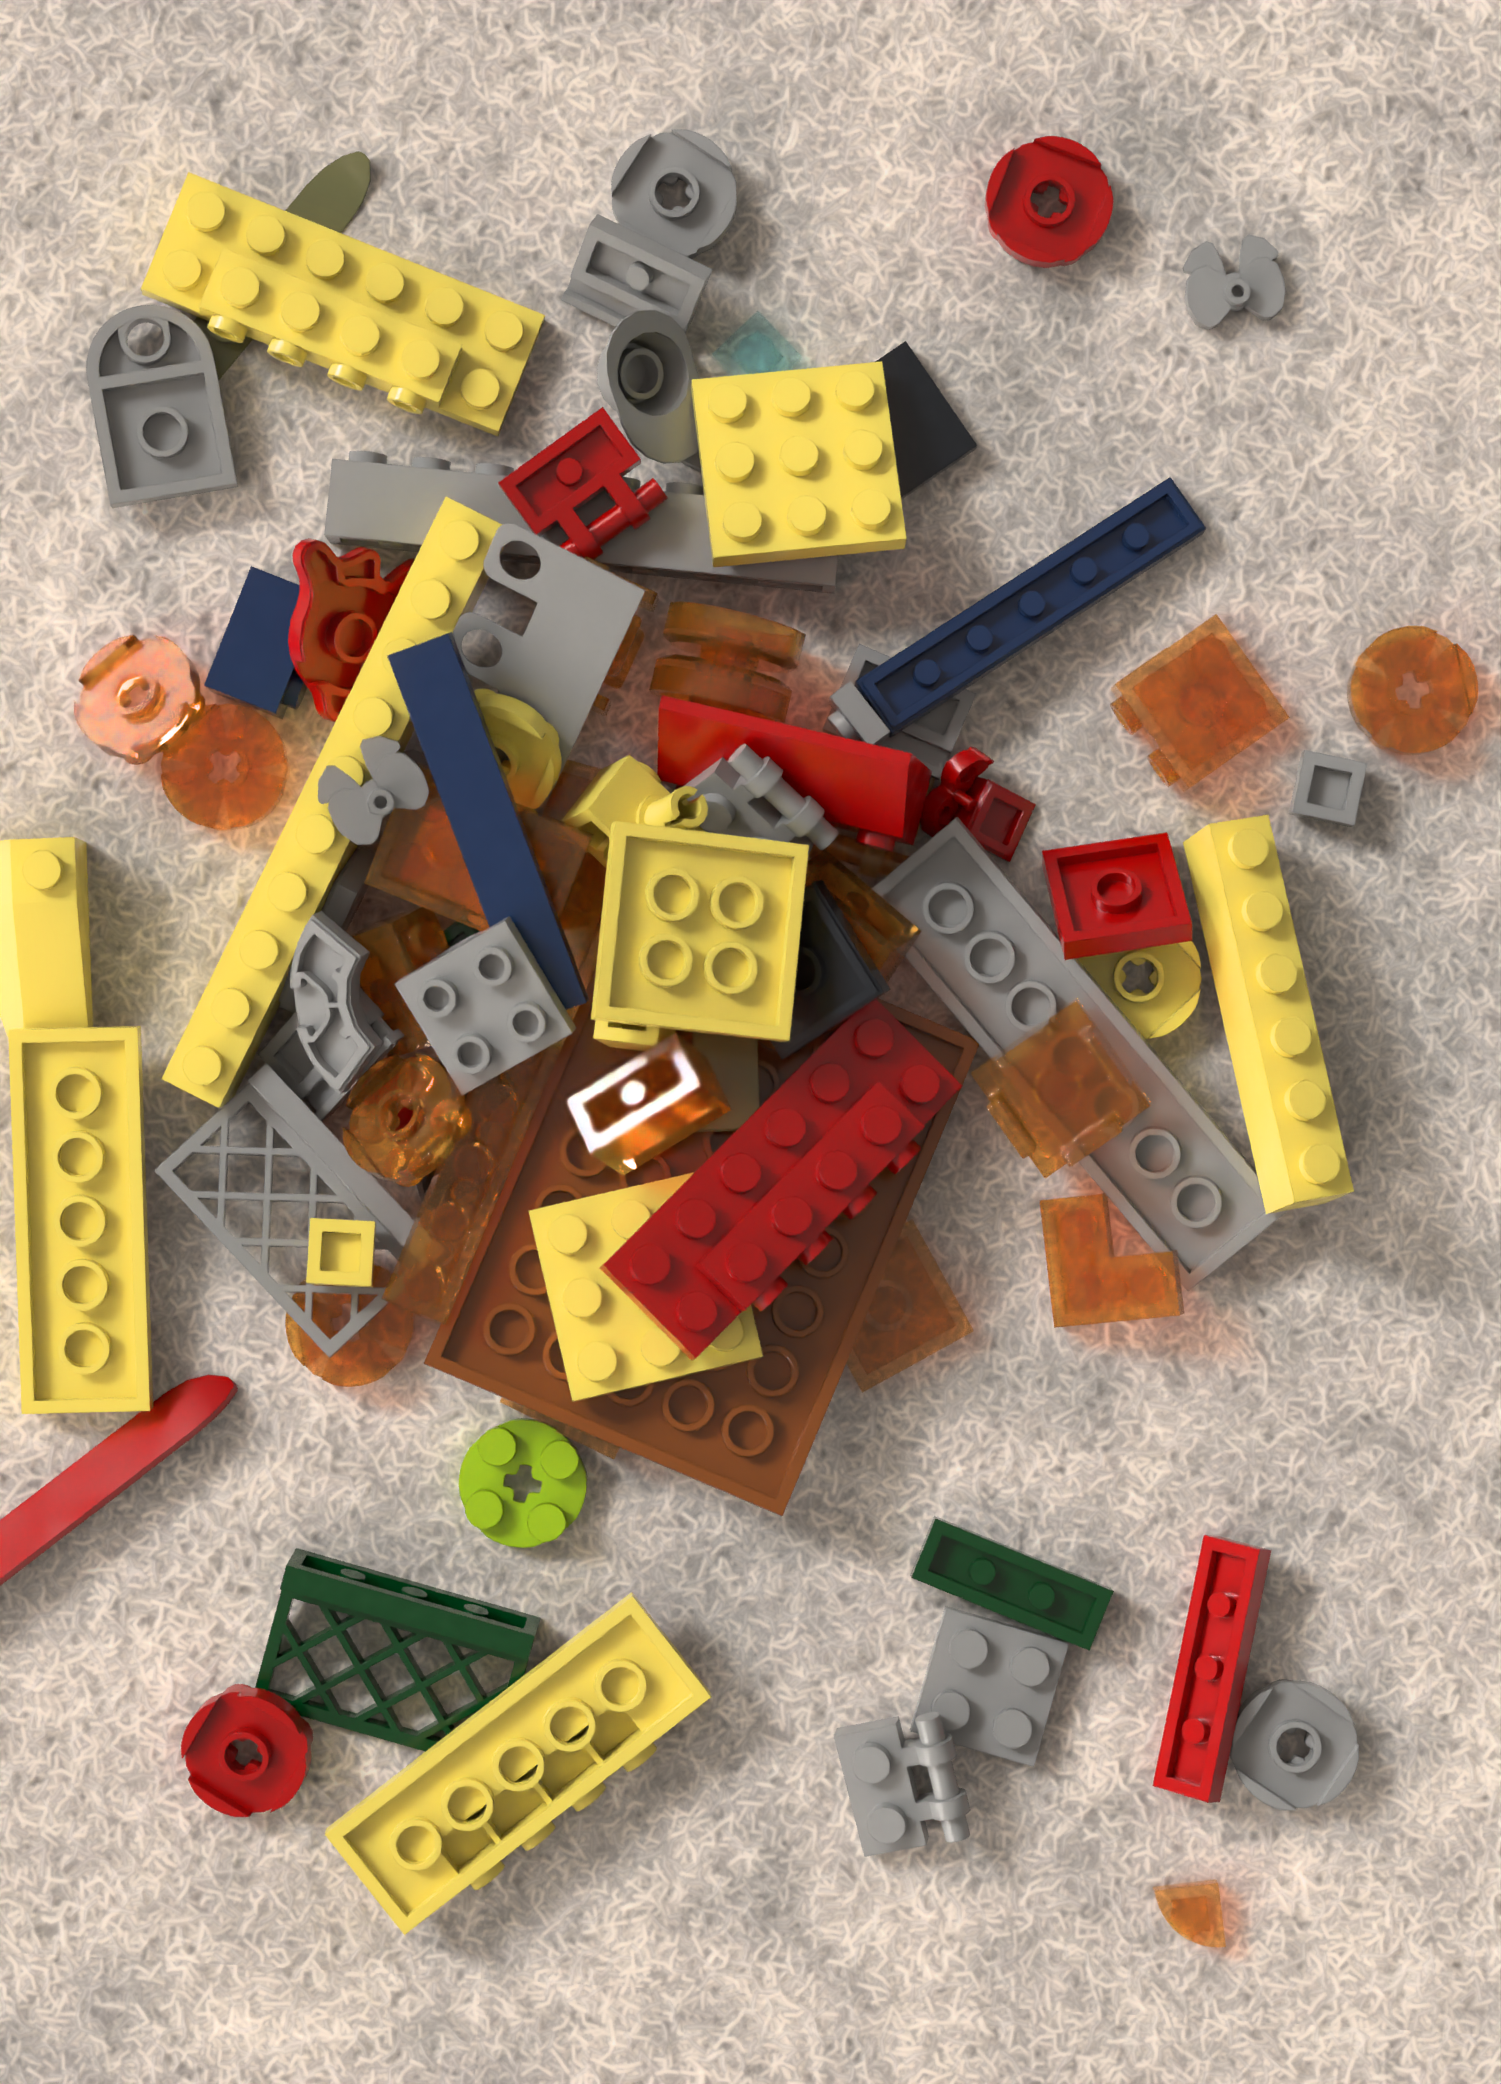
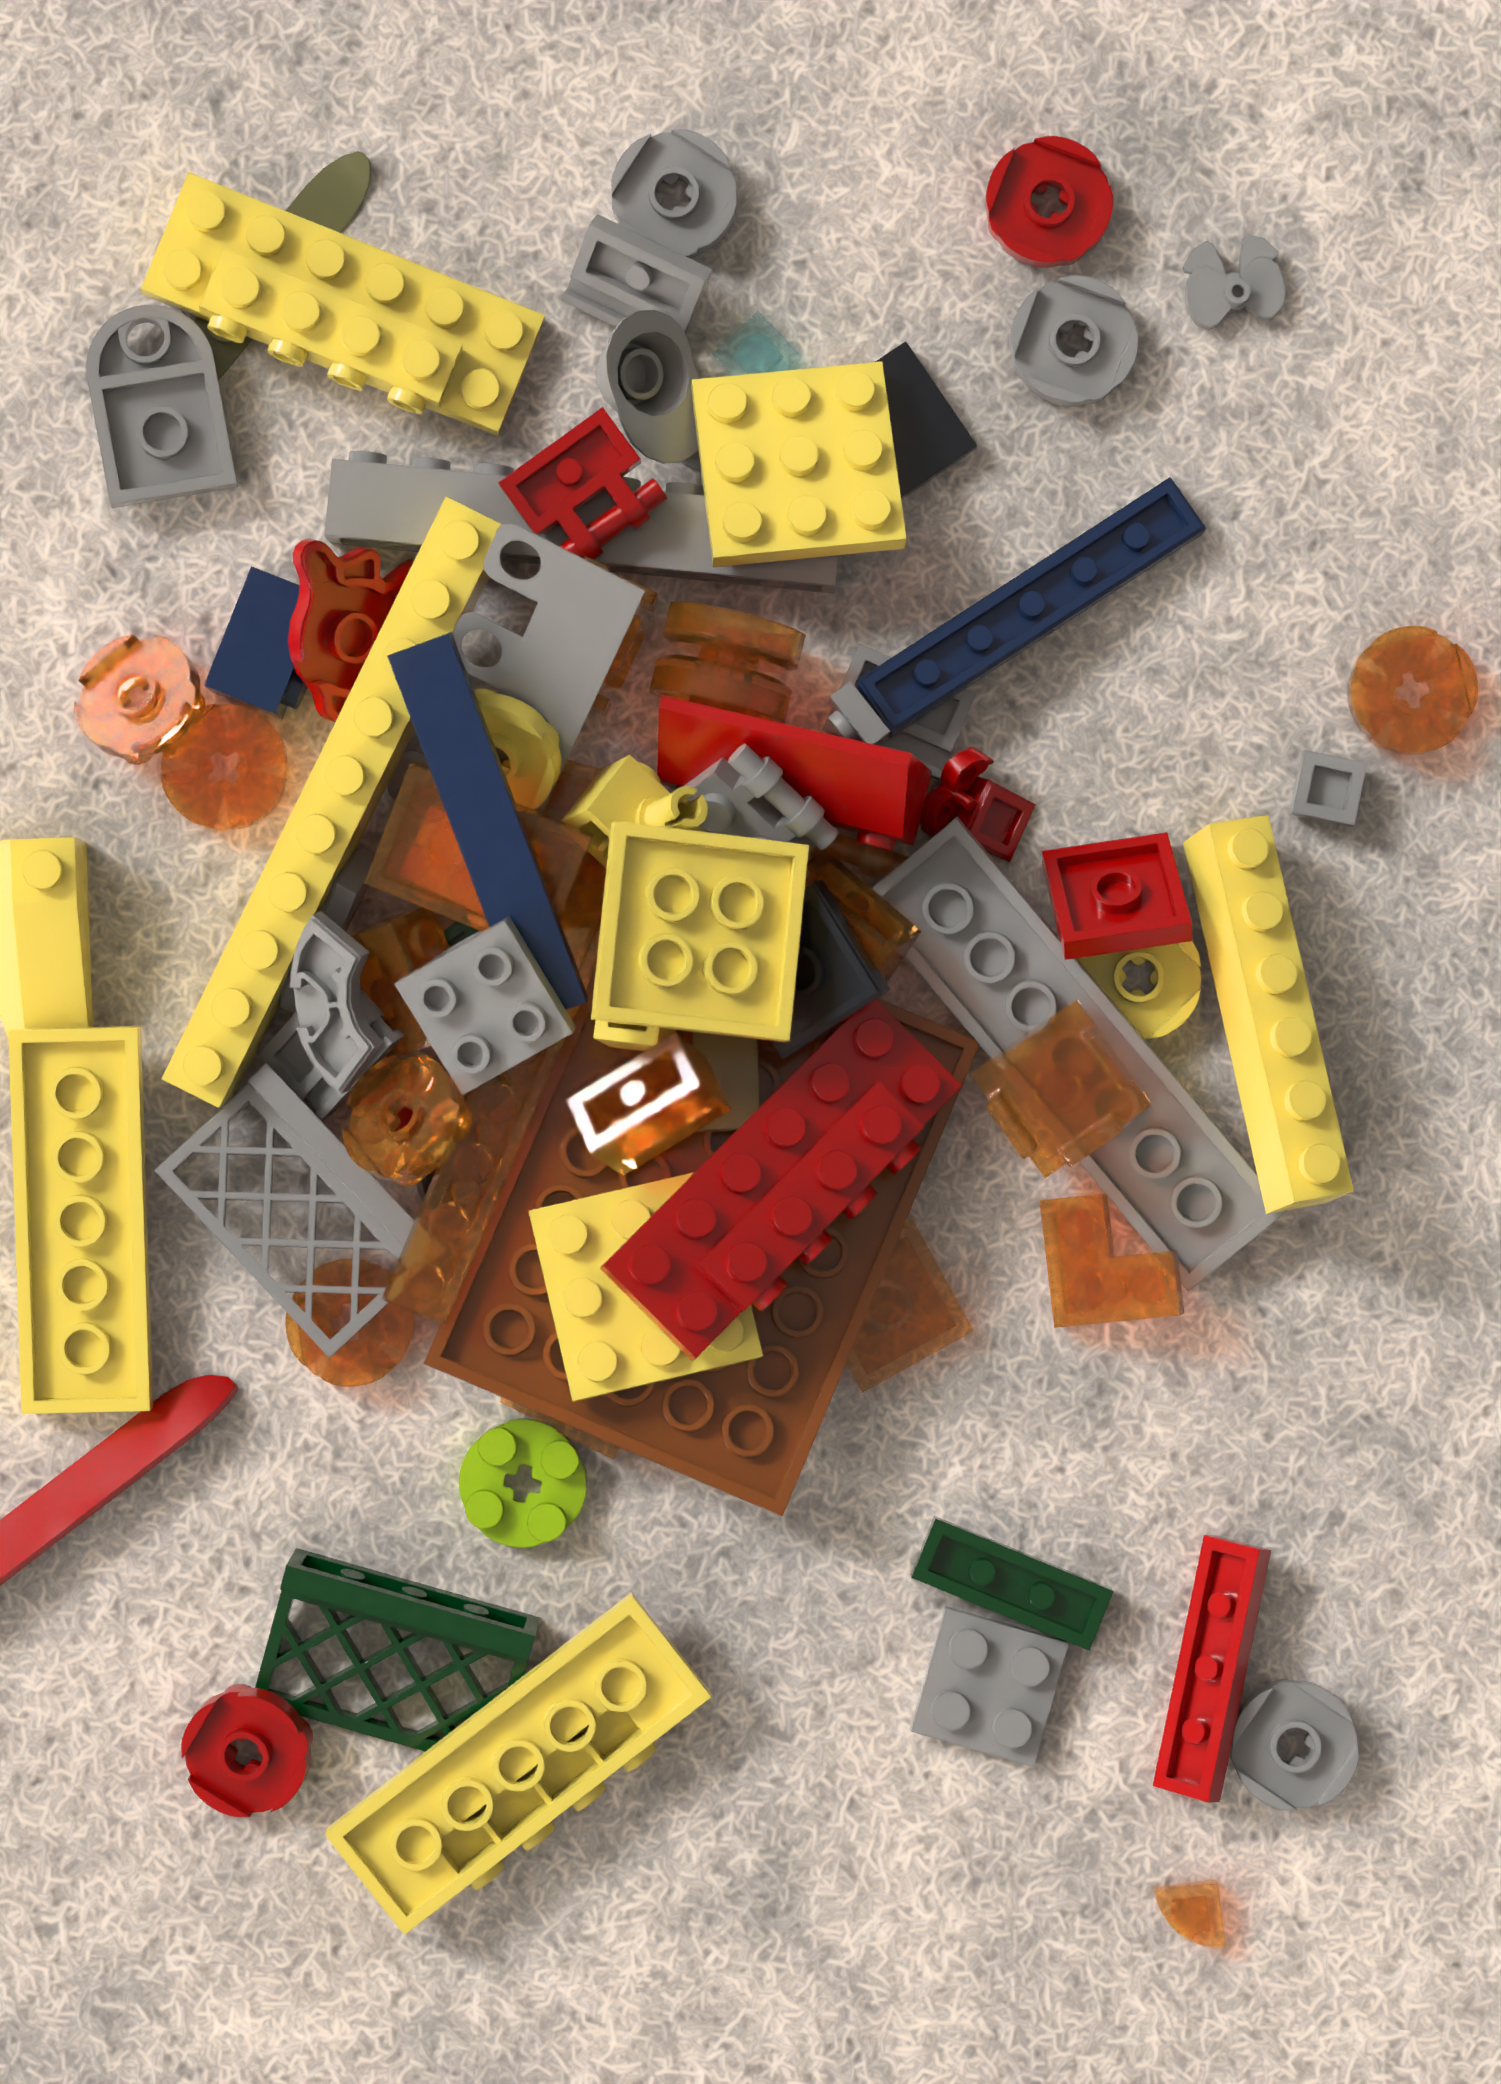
(341, 1252): light yellow plate -> none
(359, 809): light grey piece -> none
(883, 1786): light grey plate -> none
(1056, 309): none -> light grey plate
(1196, 704): clear orange plate -> none

